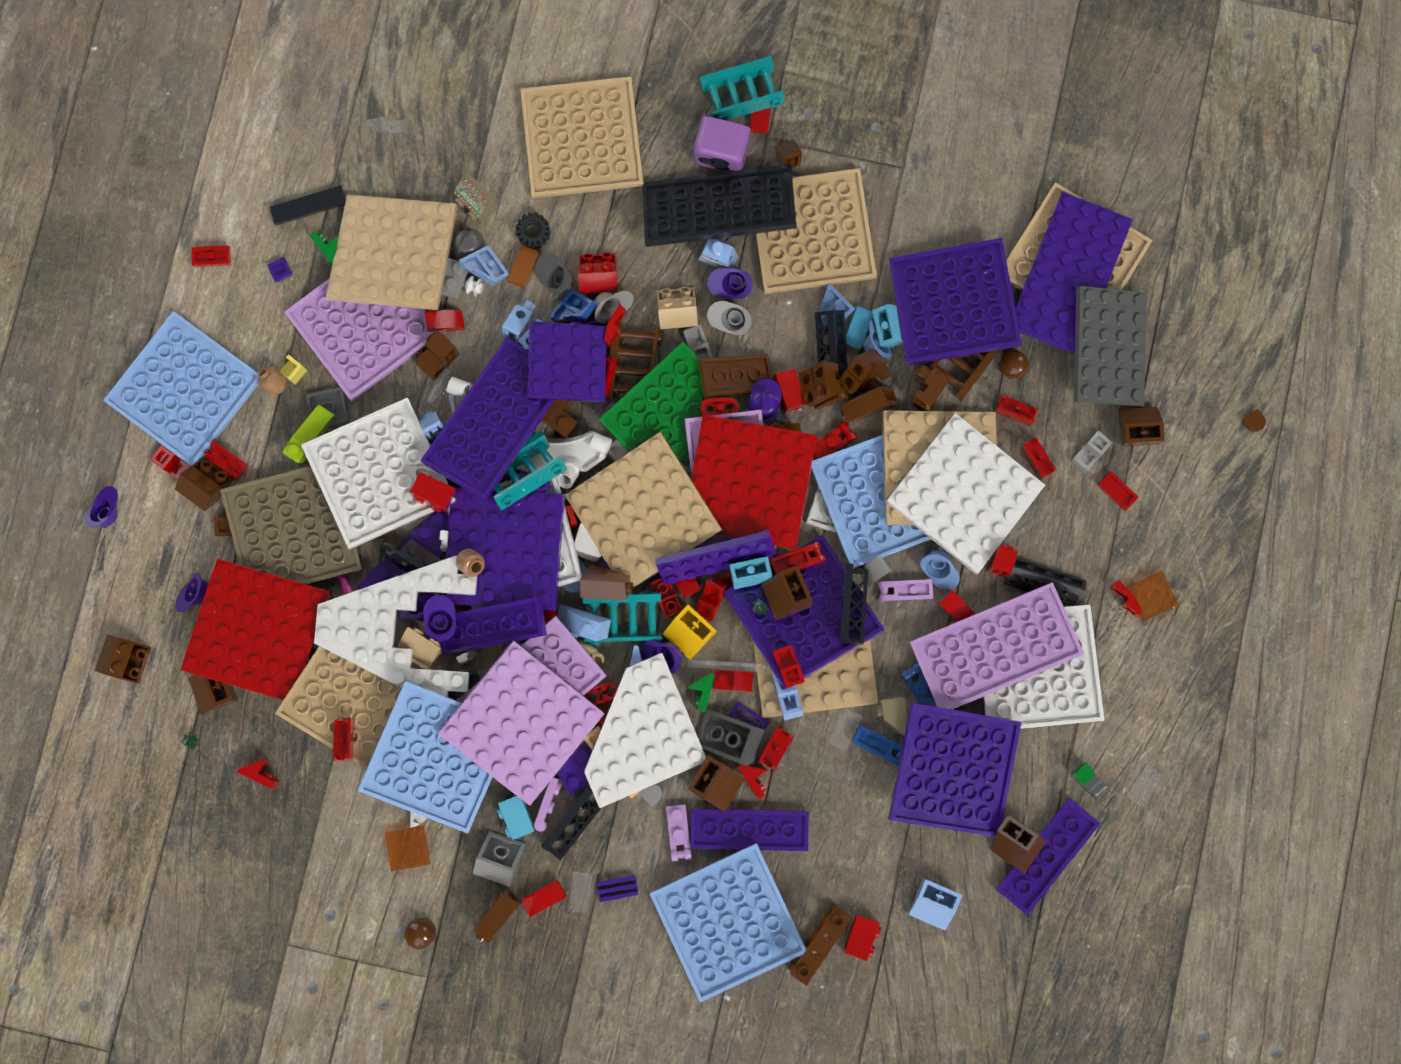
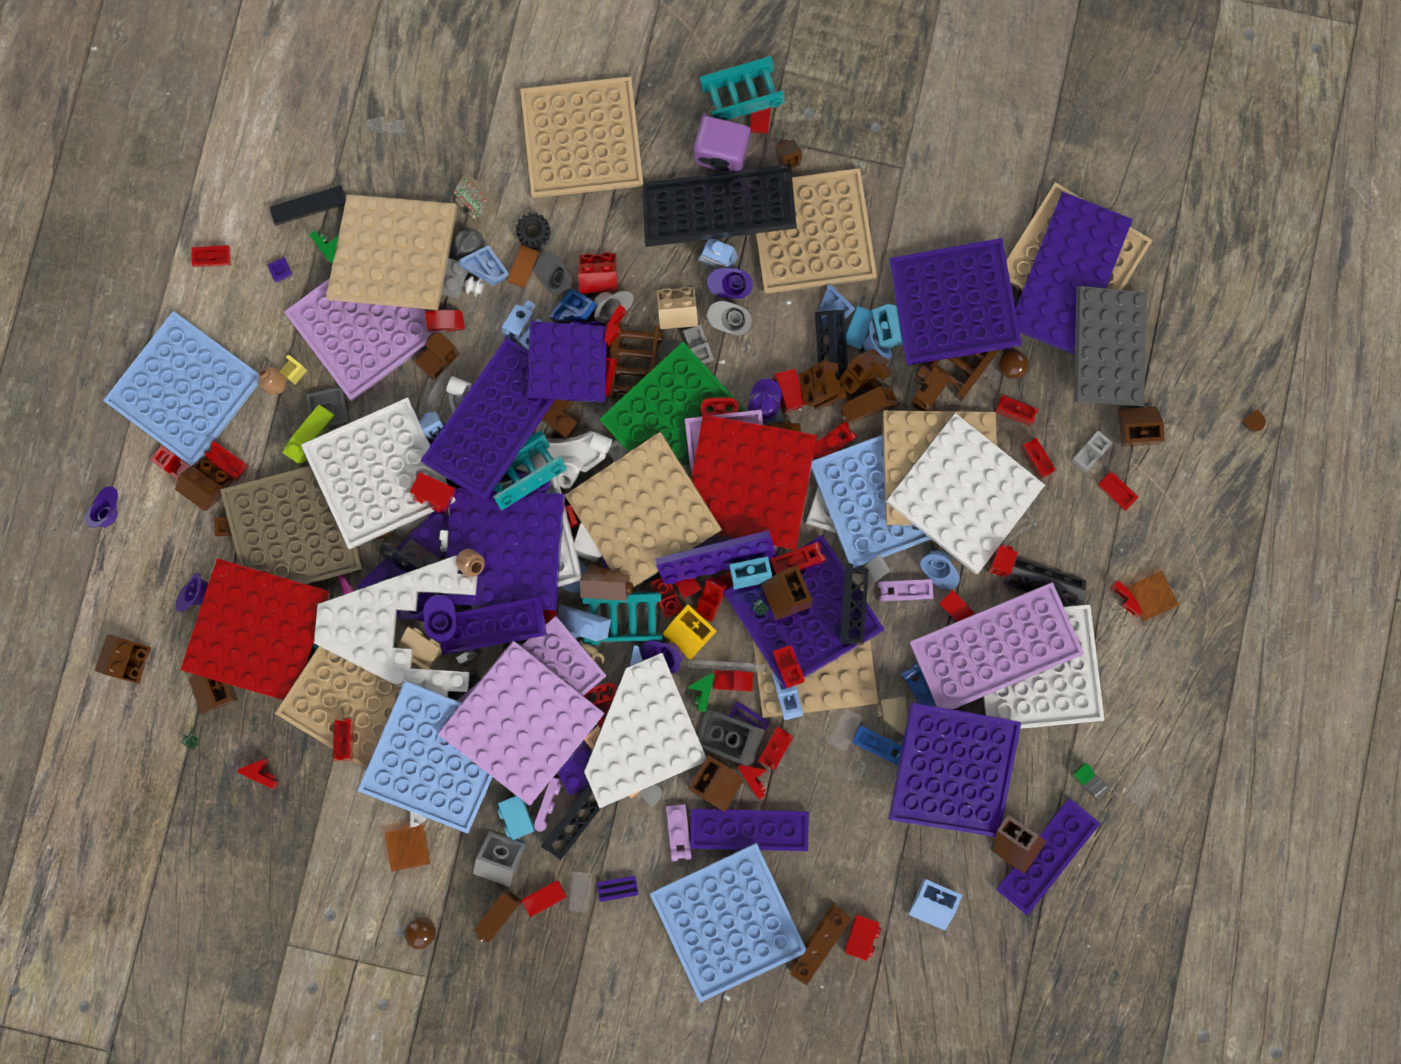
(733, 374): reddish brown tile -> none

